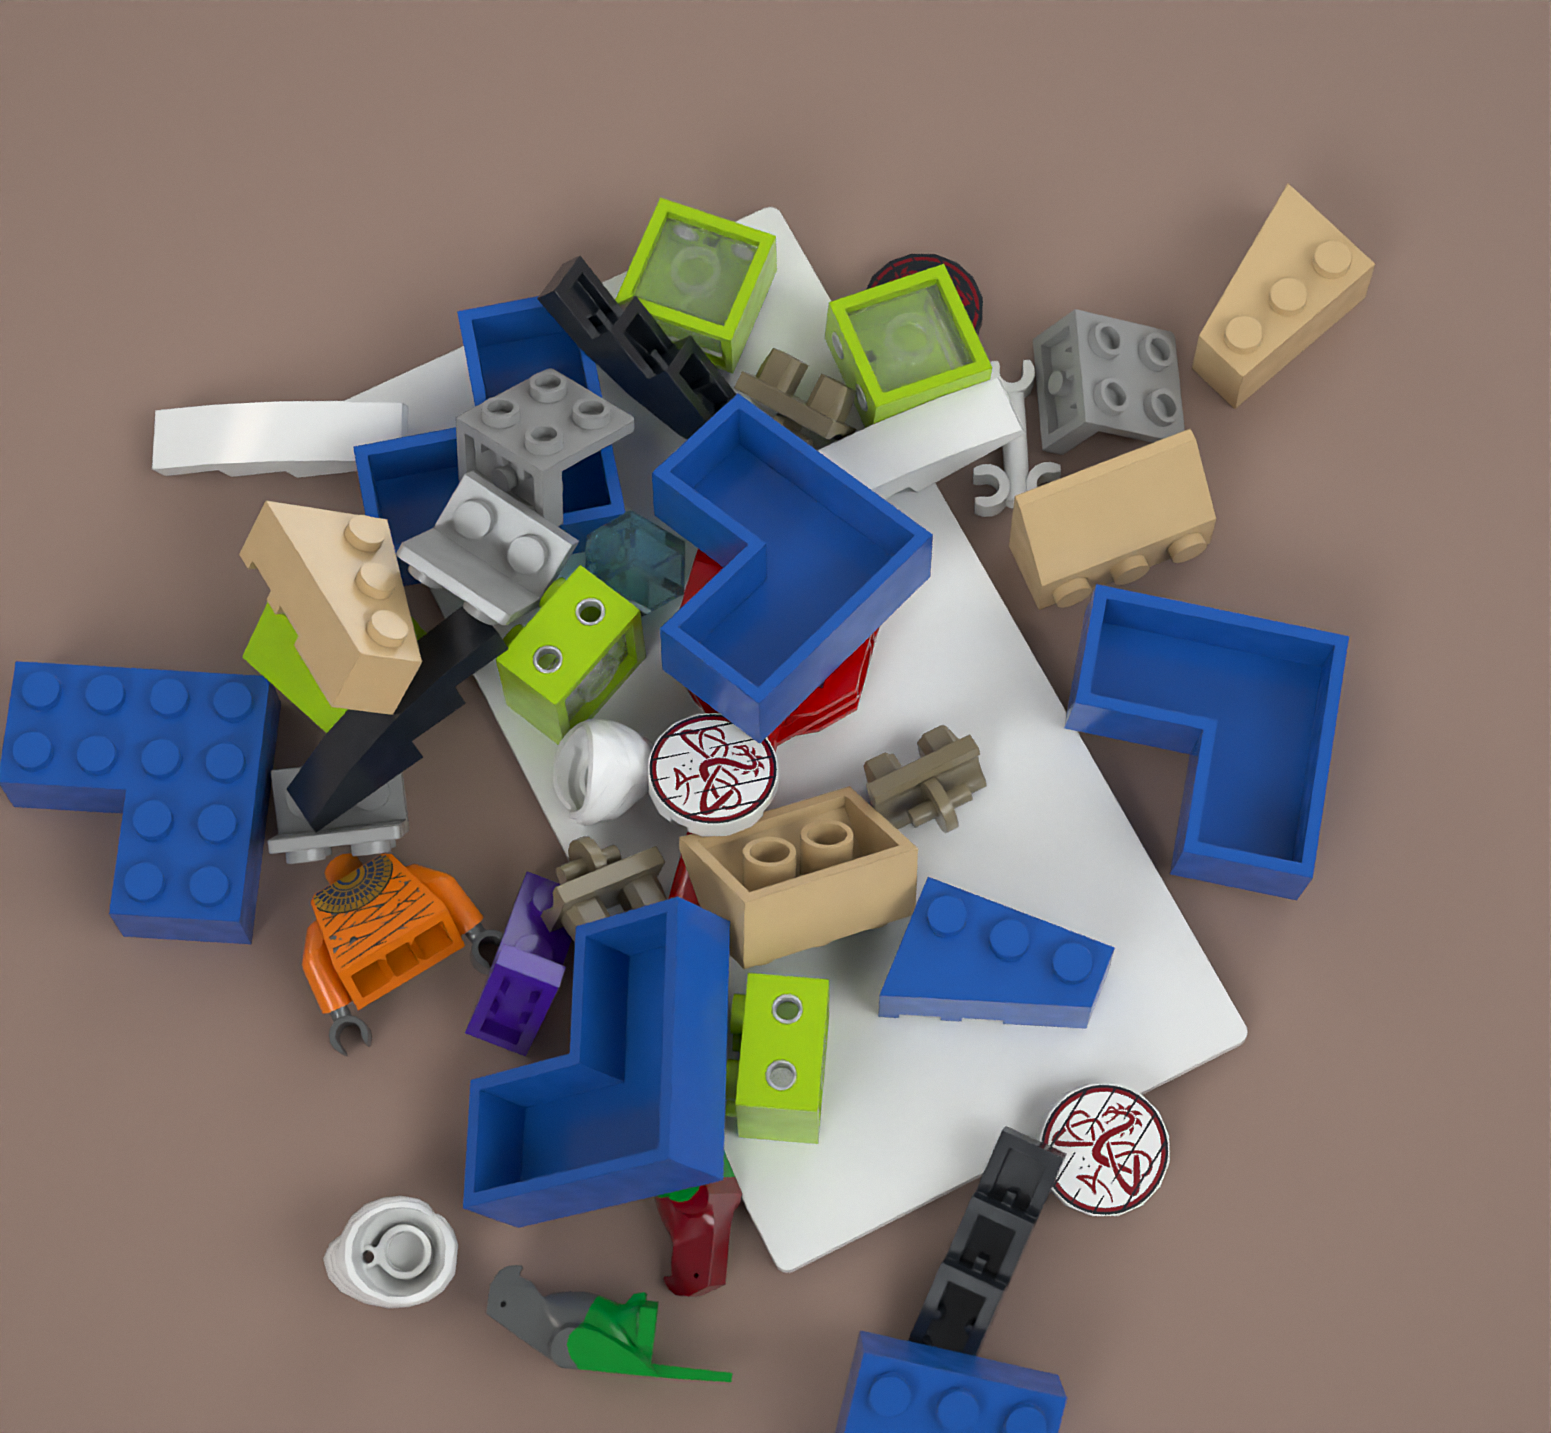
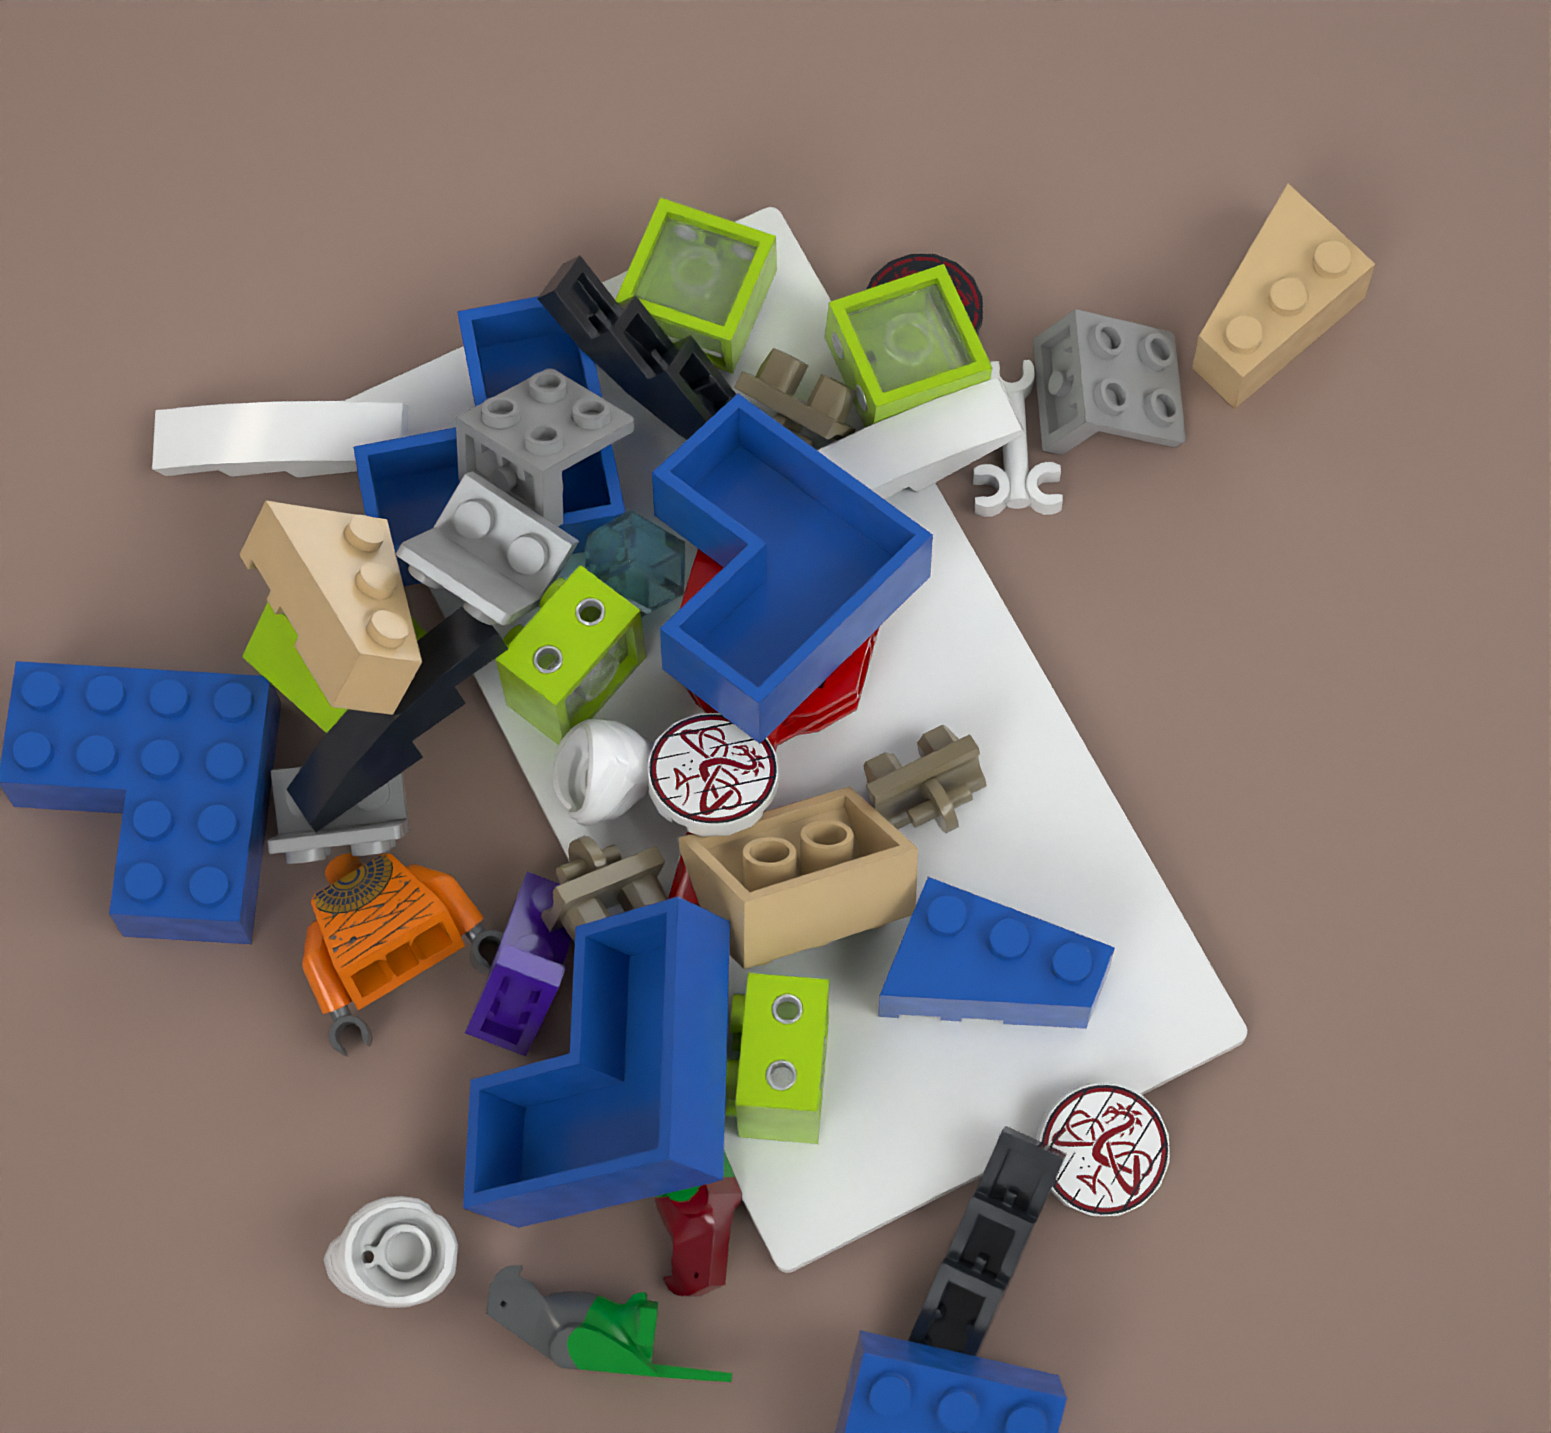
(1112, 521): tan slope -> none
(1247, 705): blue piece -> none

